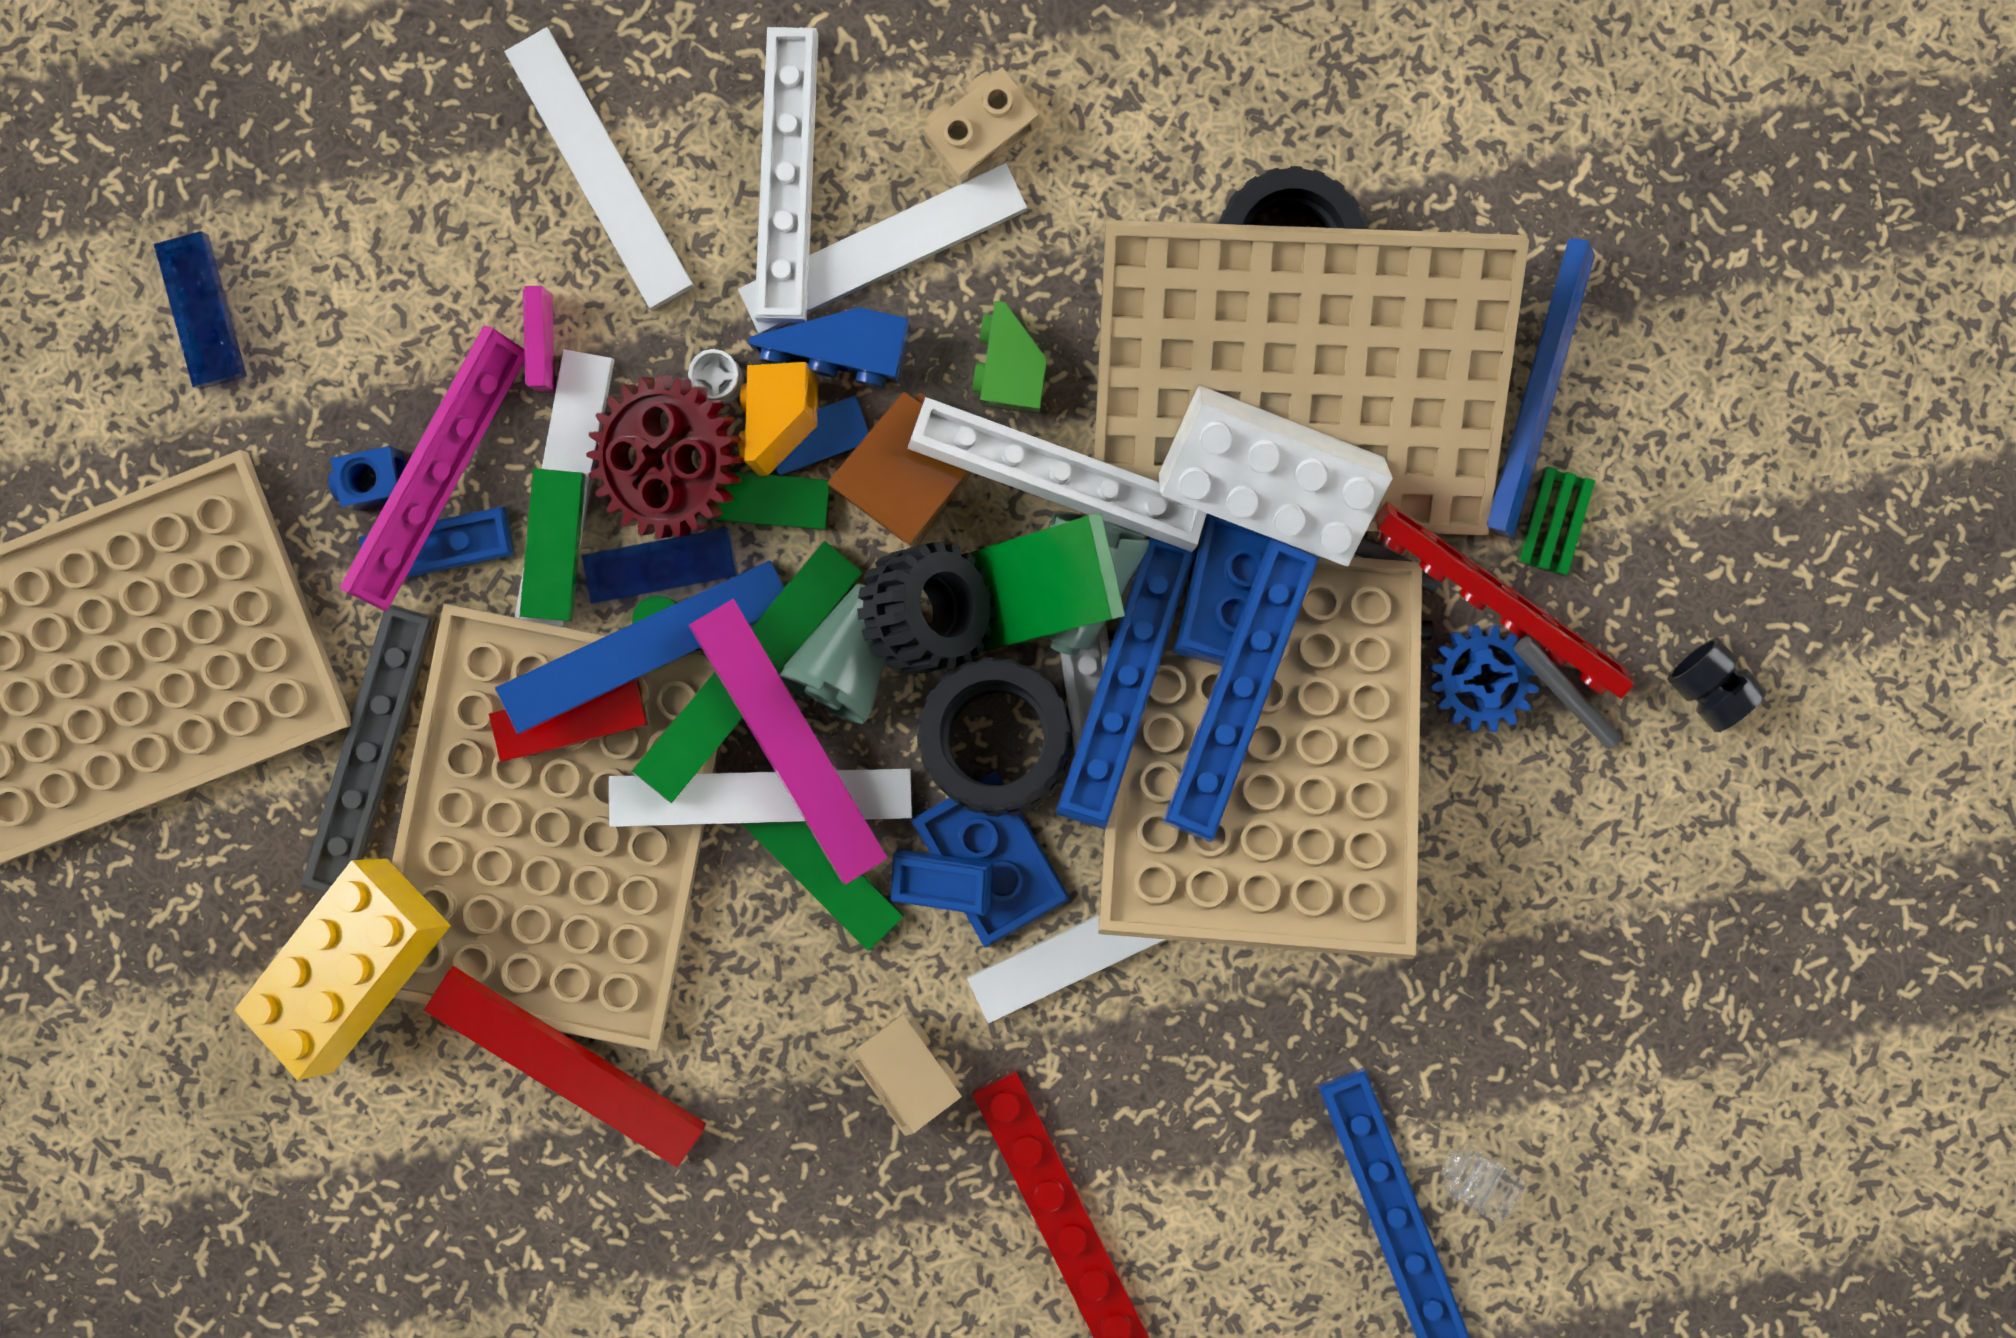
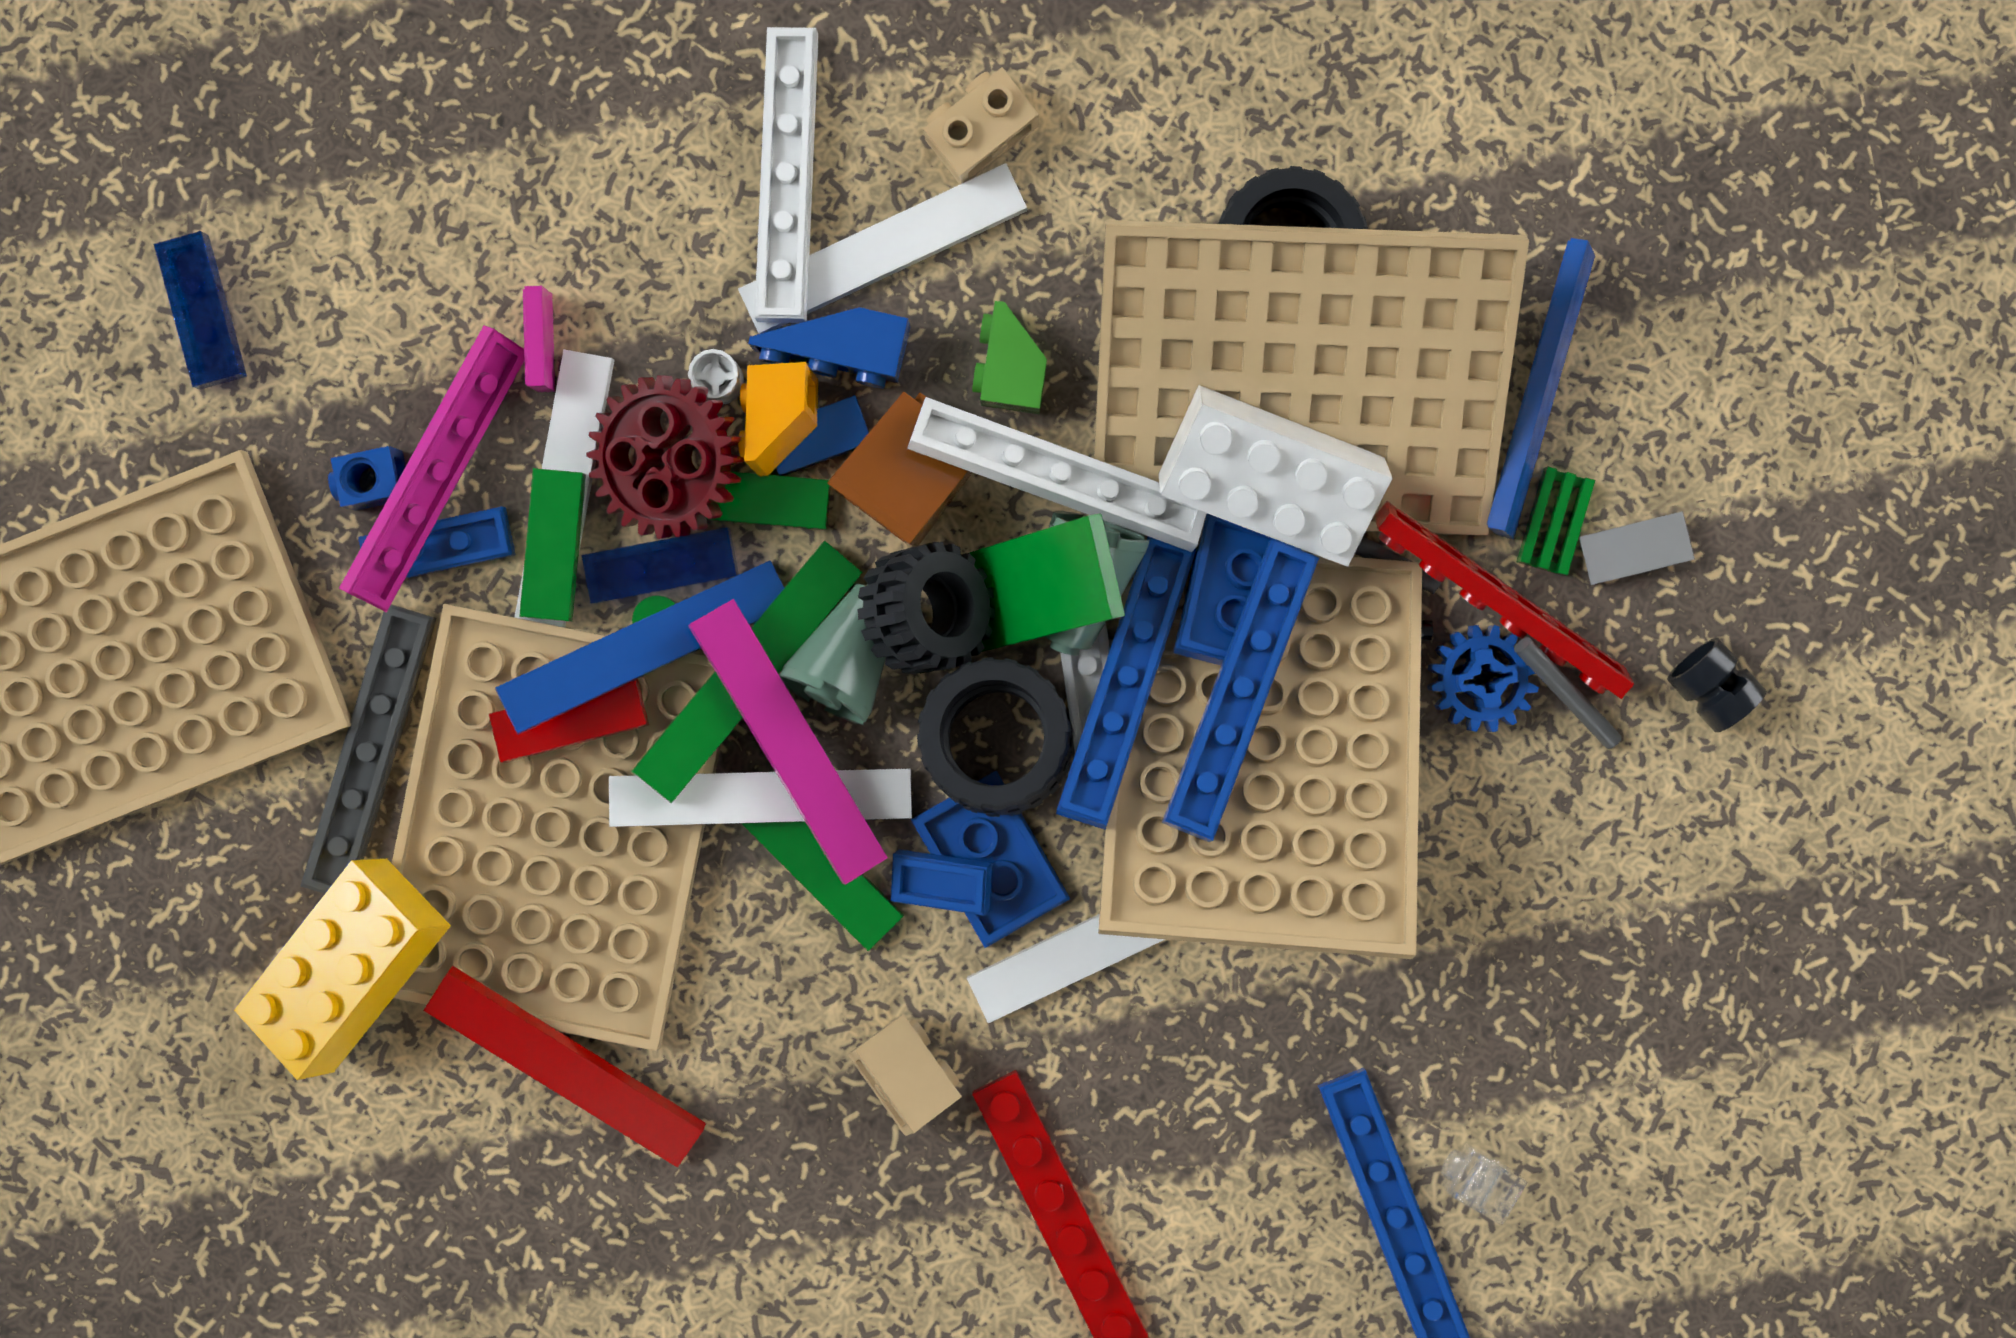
(599, 169): white tile -> none
(1637, 548): none -> light grey slope

